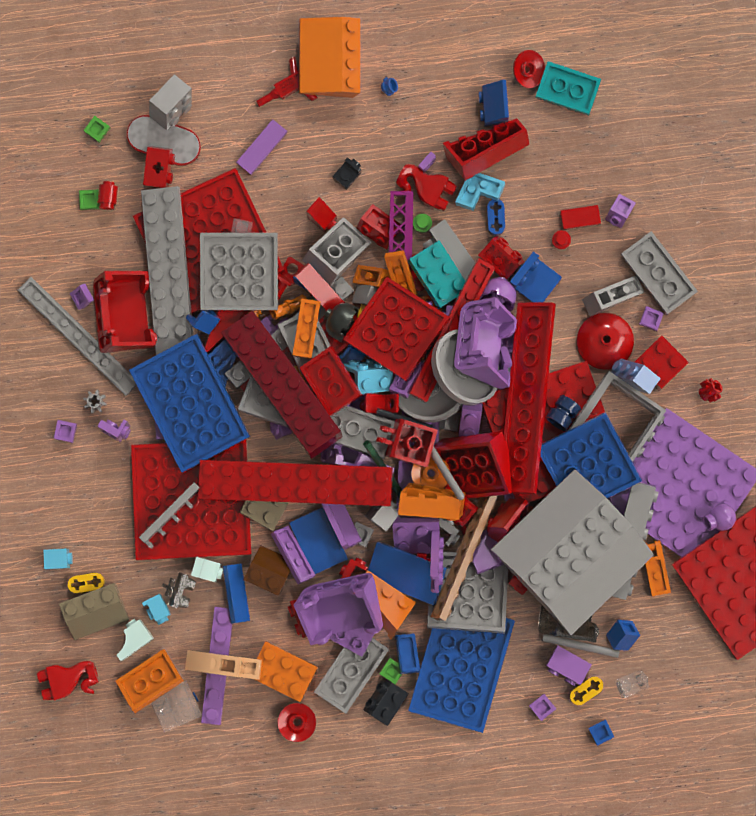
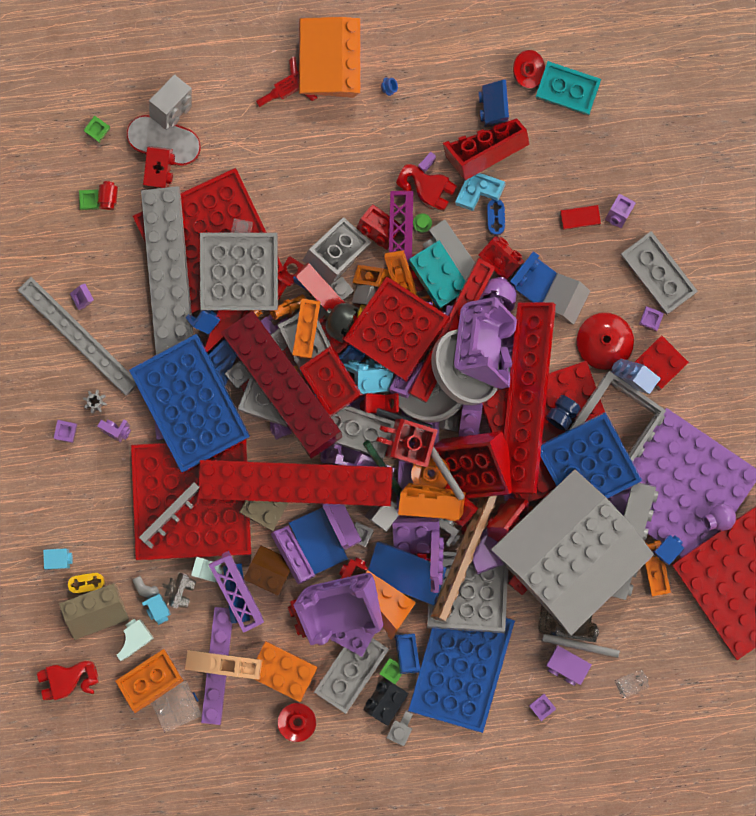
(122, 311): red windscreen -> none
(143, 590): none -> light grey arm
(241, 585): none -> medium lavender fence
(261, 147): medium lavender tile -> none
(321, 215): red slope -> none
(348, 173): black bracket -> none
(400, 730): none -> light grey plate
(561, 239): red plate -> none
(568, 296): none -> light grey slope
(589, 694): yellow beam -> none
(601, 732): blue plate -> none
(612, 295): light grey slope -> none
(623, 635): blue panel -> none
(669, 549): none -> blue brick
(710, 390): red gear -> none

